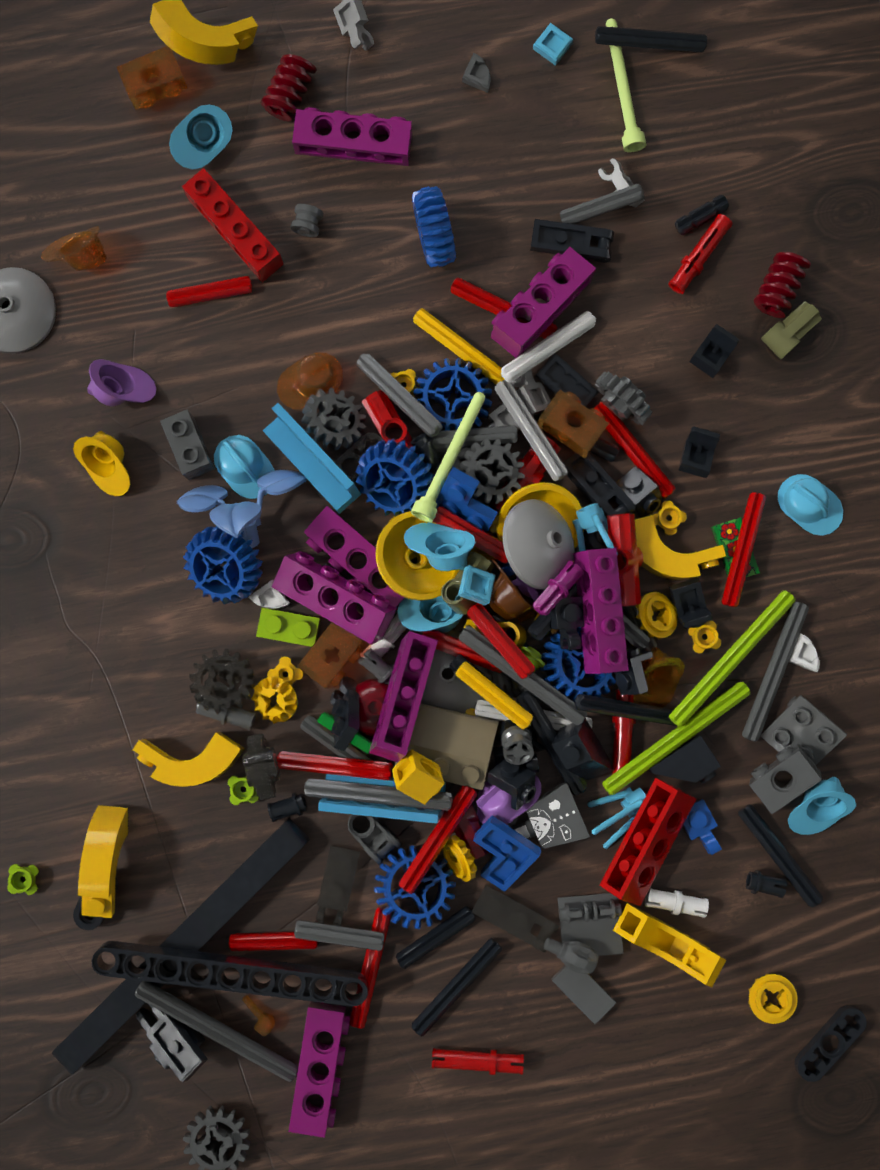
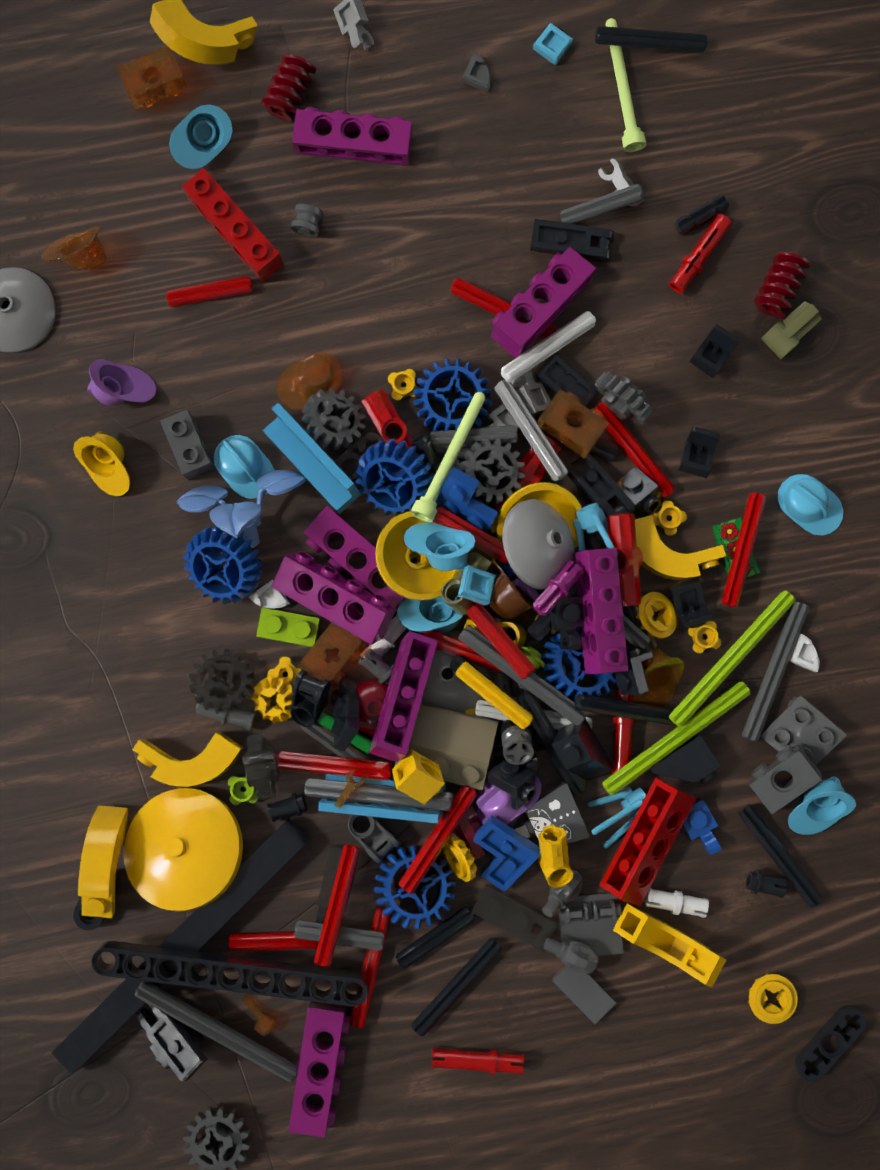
(14, 879): lime plate -> none
(183, 849): none -> yellow dish
(308, 698): none -> black piece
(336, 905): none -> red axle
(350, 786): none -> clear orange hand
(399, 395): dark grey axle -> none
(434, 226): blue gear -> none
(458, 345): yellow axle -> none
(554, 856): none -> yellow piece
(564, 895): none -> dark grey piece

